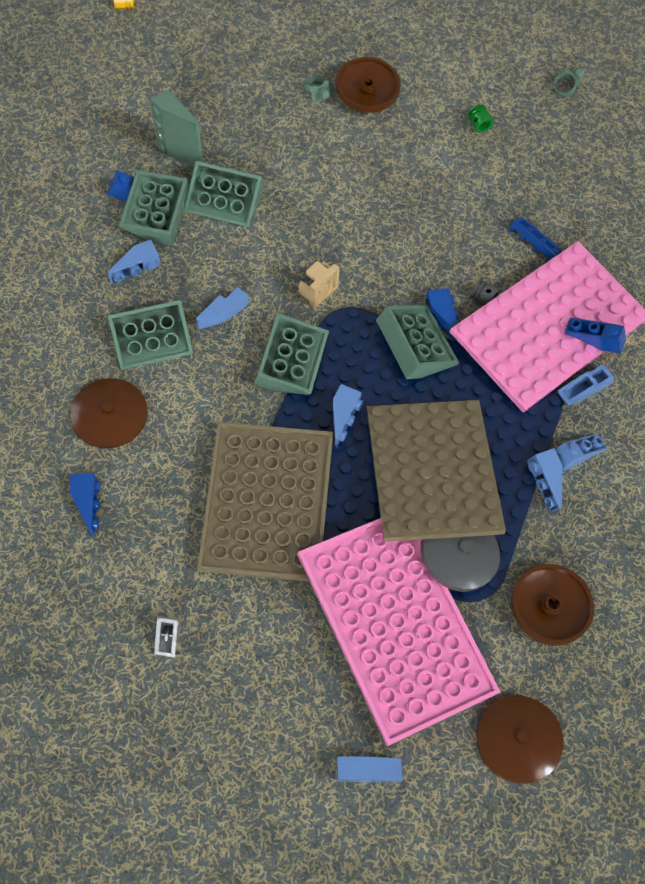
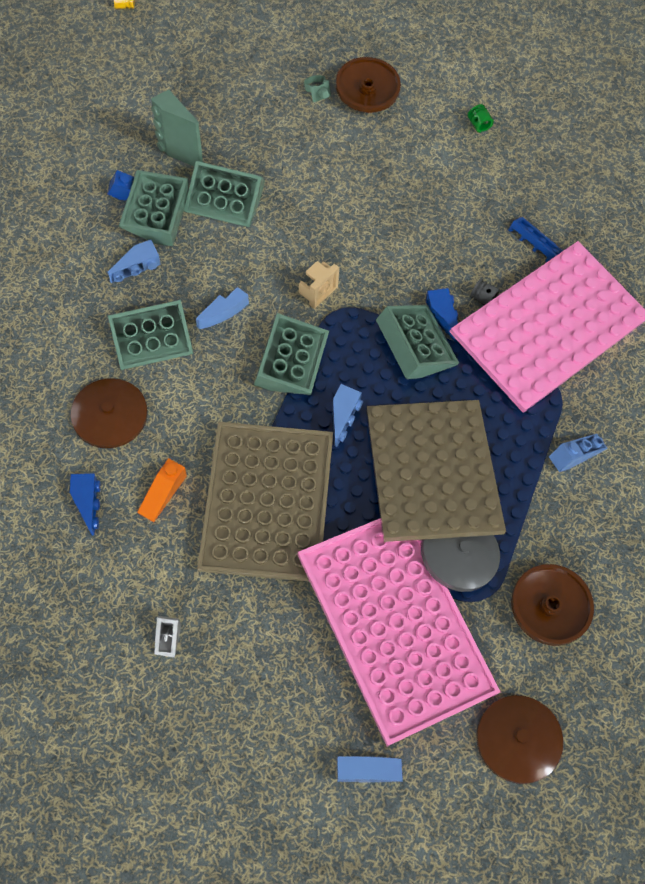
(162, 489): none -> orange slope
(548, 476): medium blue slope -> none
(575, 77): sand green piece -> none
(586, 385): medium blue slope -> none
(600, 335): blue slope -> none

